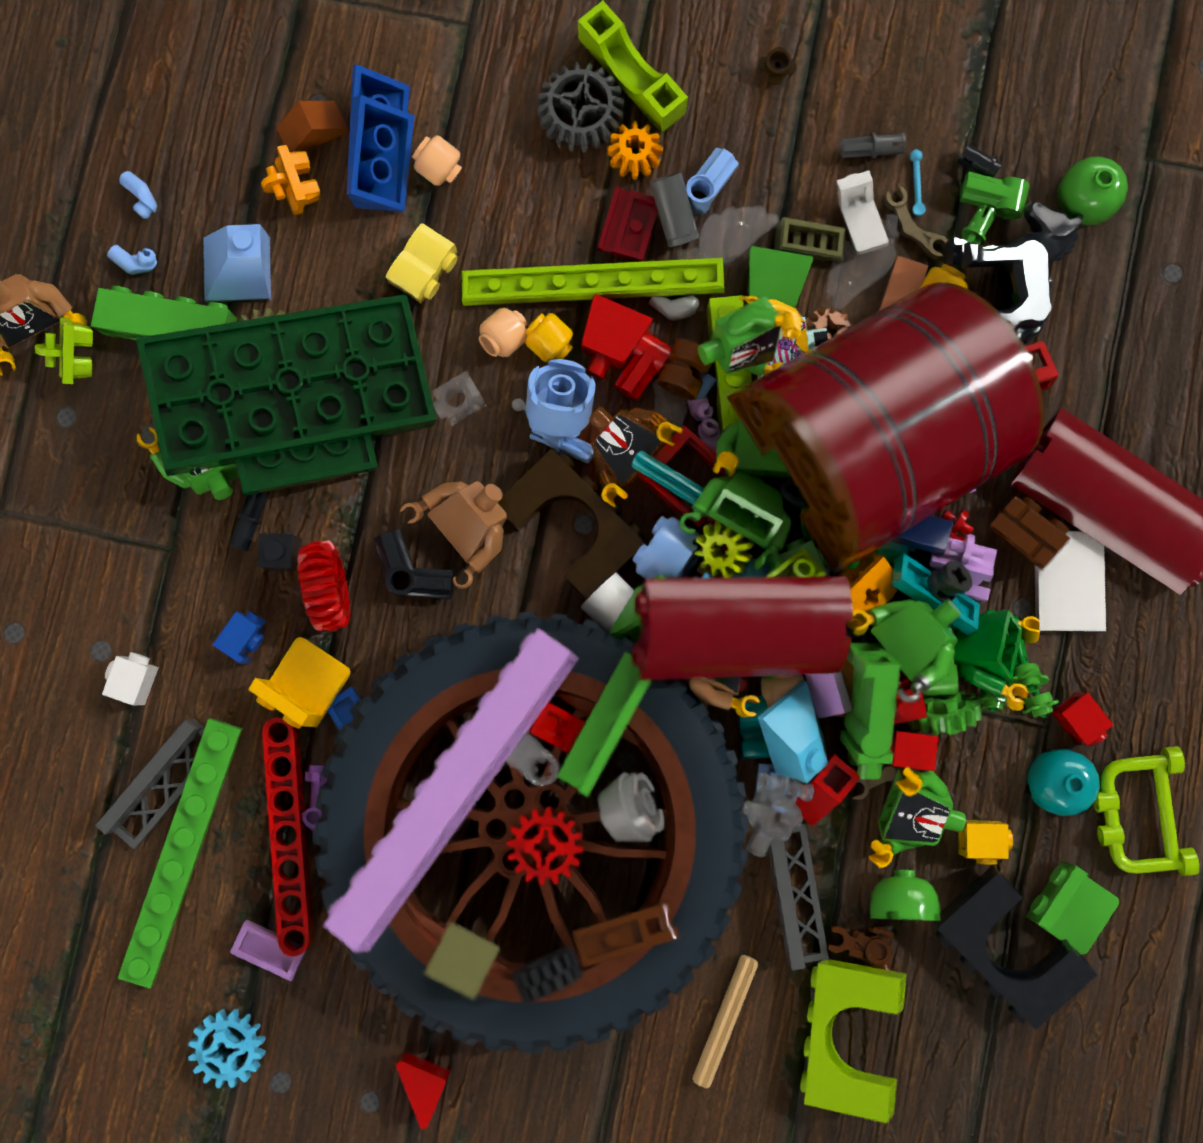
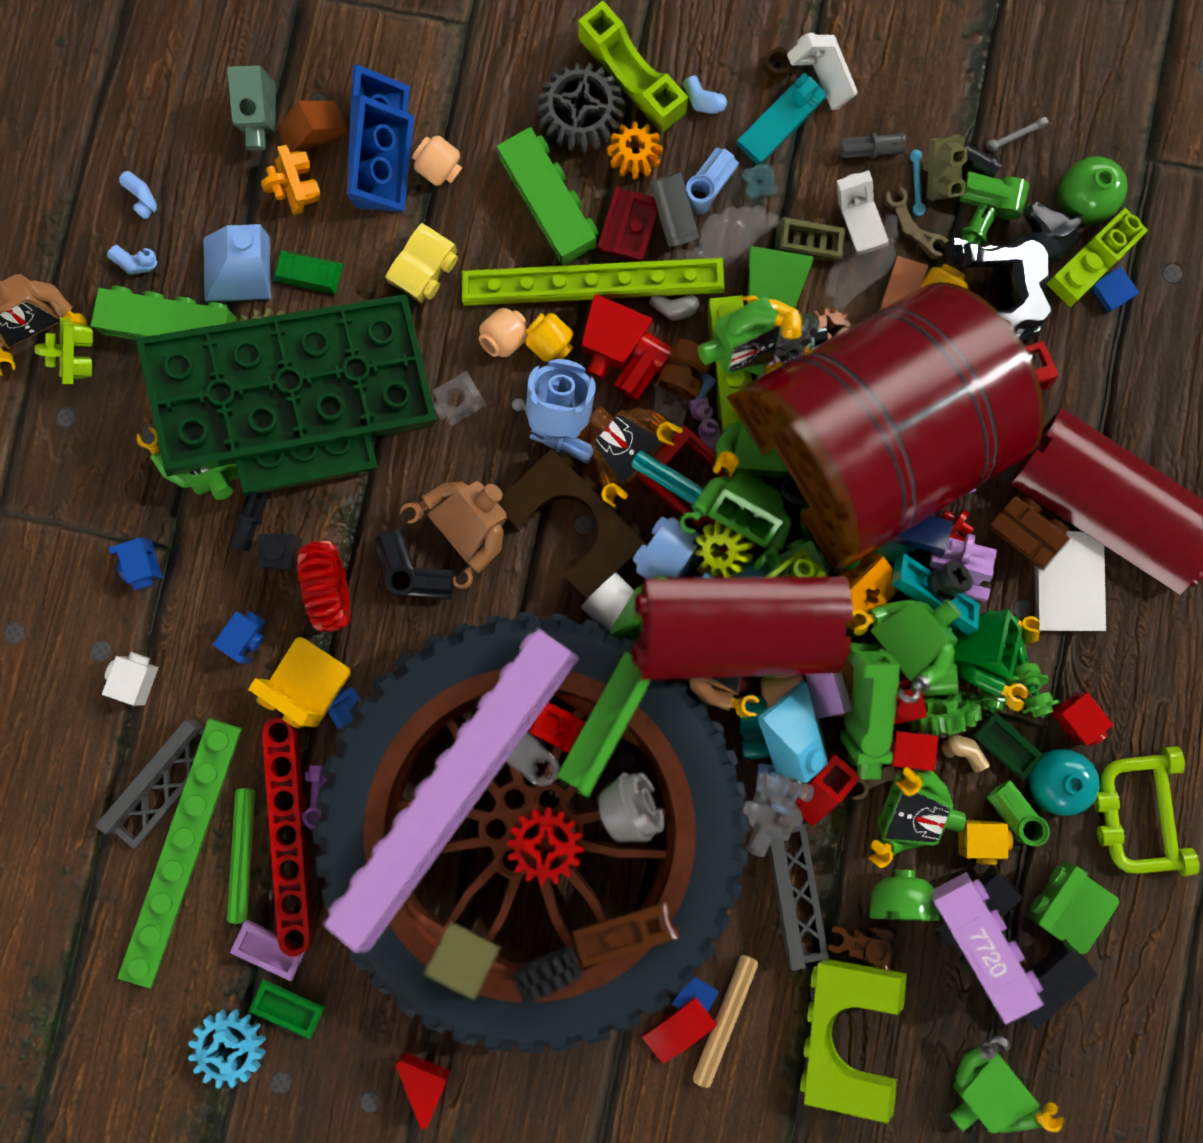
(137, 563): none -> blue brick
(241, 855): none -> bright green axle
(252, 103): none -> sand green torso
(286, 1009): none -> green tile
(307, 272): none -> green tile
(547, 196): none -> bright green brick
(679, 1030): none -> red slope
(703, 100): none -> light blue arm
(703, 991): none -> blue tile
(762, 172): none -> clear light blue plate
(781, 119): none -> teal hinge
(790, 348): none -> dark grey gear
(829, 64): none -> white bracket
(945, 167): none -> olive hips
(966, 748): none -> tan arm
(986, 948): none -> lavender brick
(993, 145): none -> light grey hinge
(997, 1095): none -> bright green torso
(1008, 746): none -> dark green tile
(1016, 813): none -> bright green piece
(1097, 257): none -> lime slope
(1114, 289): none -> blue tile

